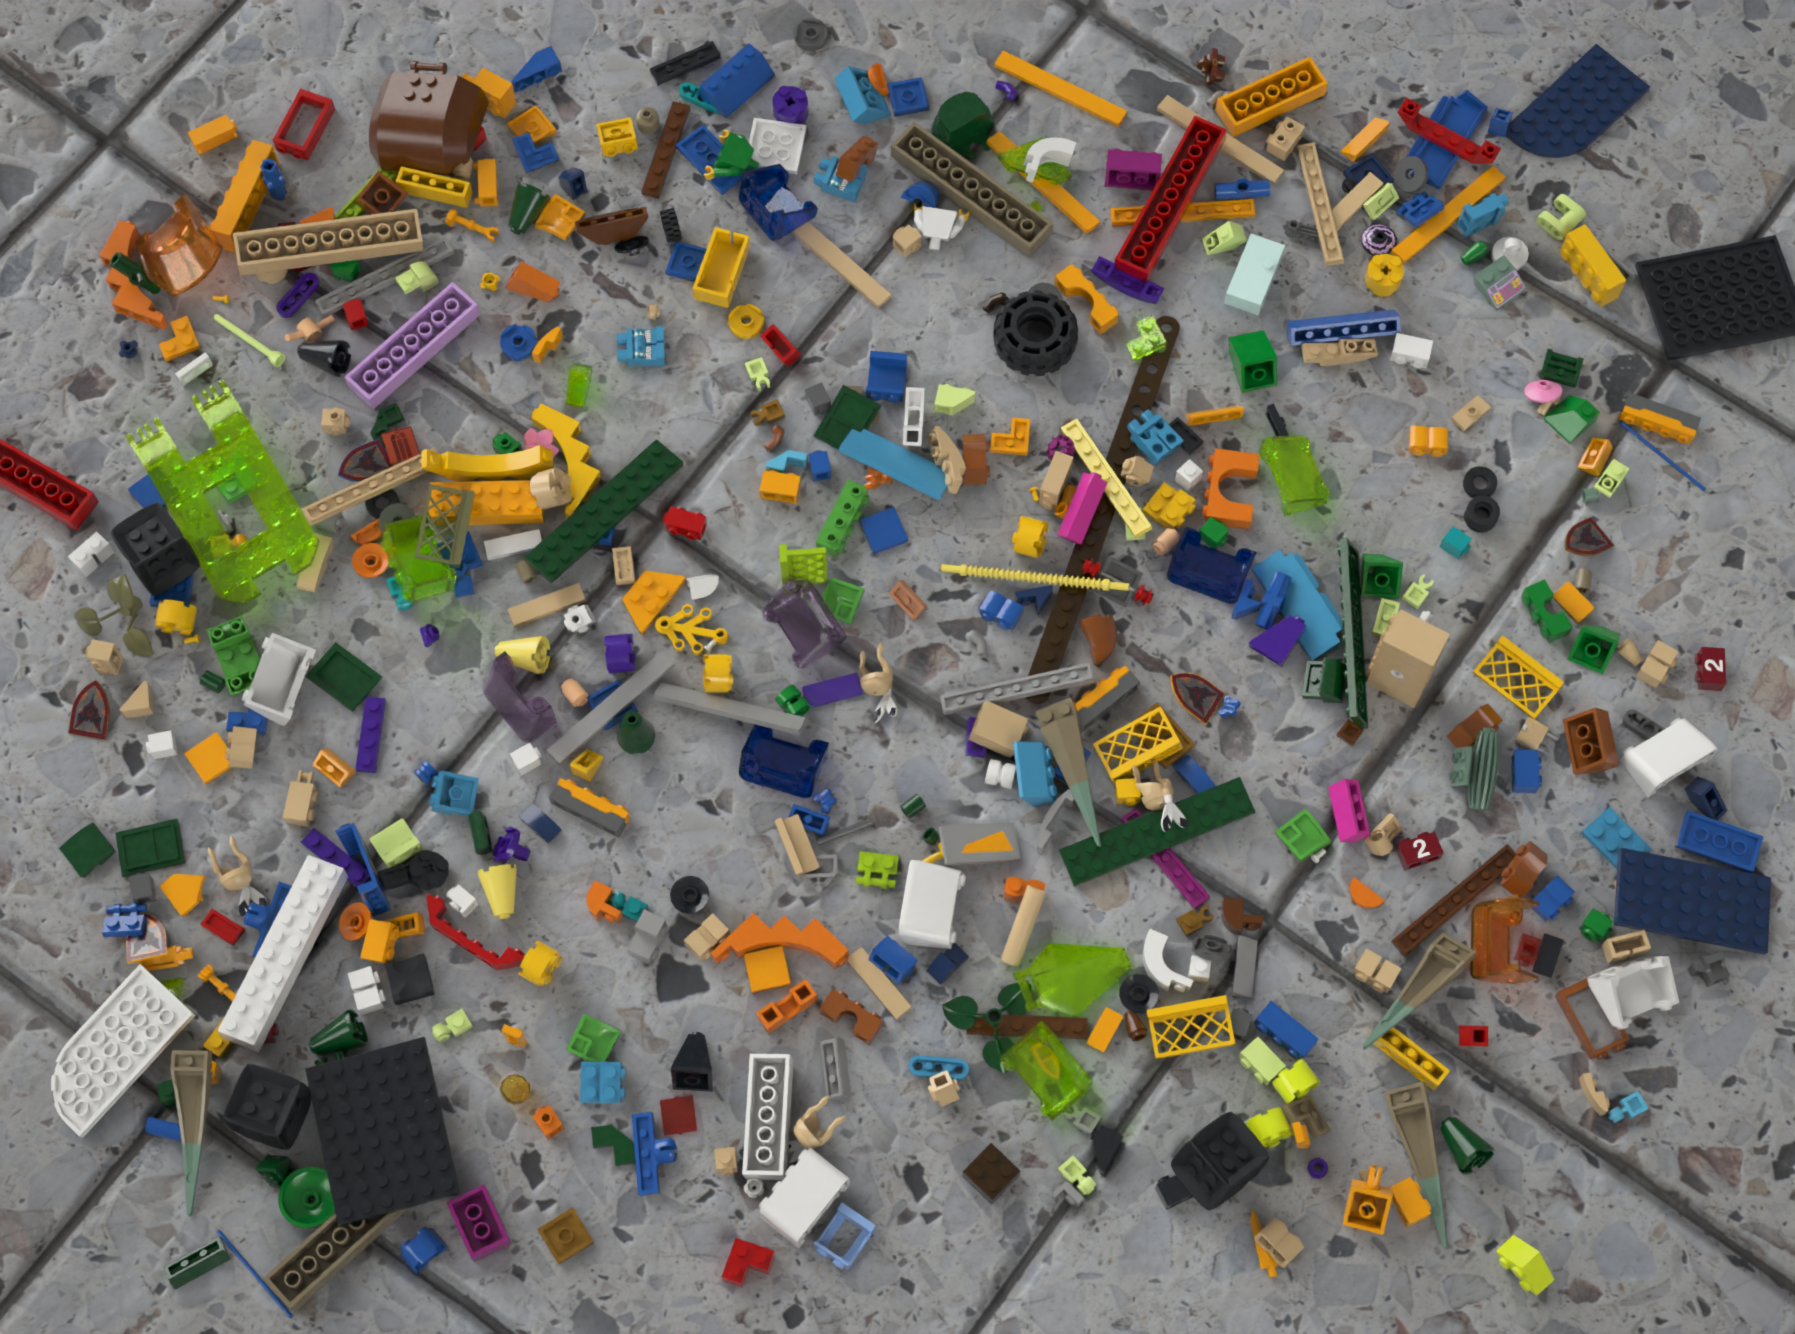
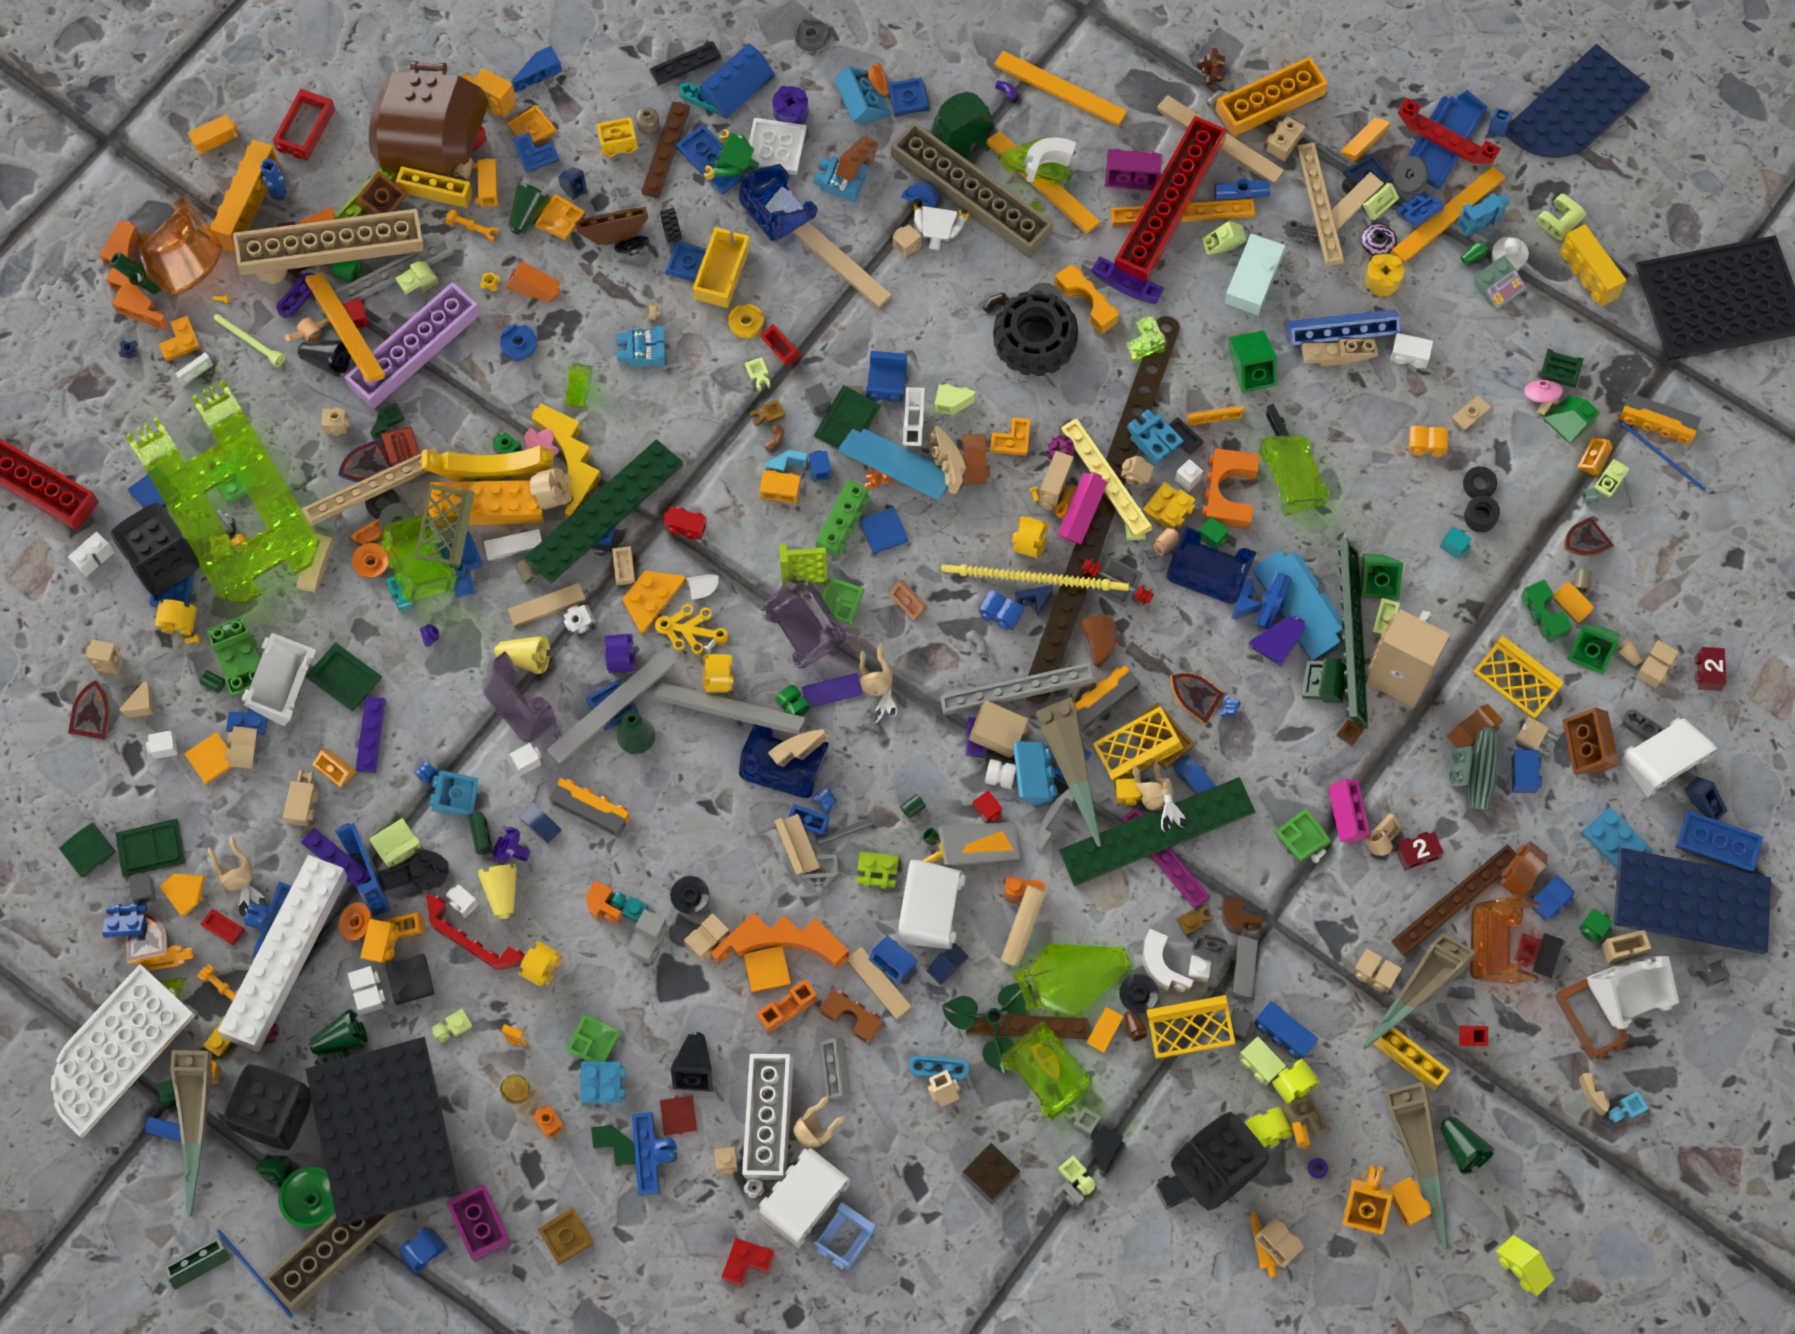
(119, 592): olive plant -> none
(345, 327): none -> light orange tile
(549, 341): light orange slope -> none
(574, 692): light nougat brick -> none
(586, 765): yellow slope -> none
(798, 746): none -> tan slope
(987, 807): none -> red brick
(1363, 895): orange tile -> none
(1417, 593): yellowish green plate -> none

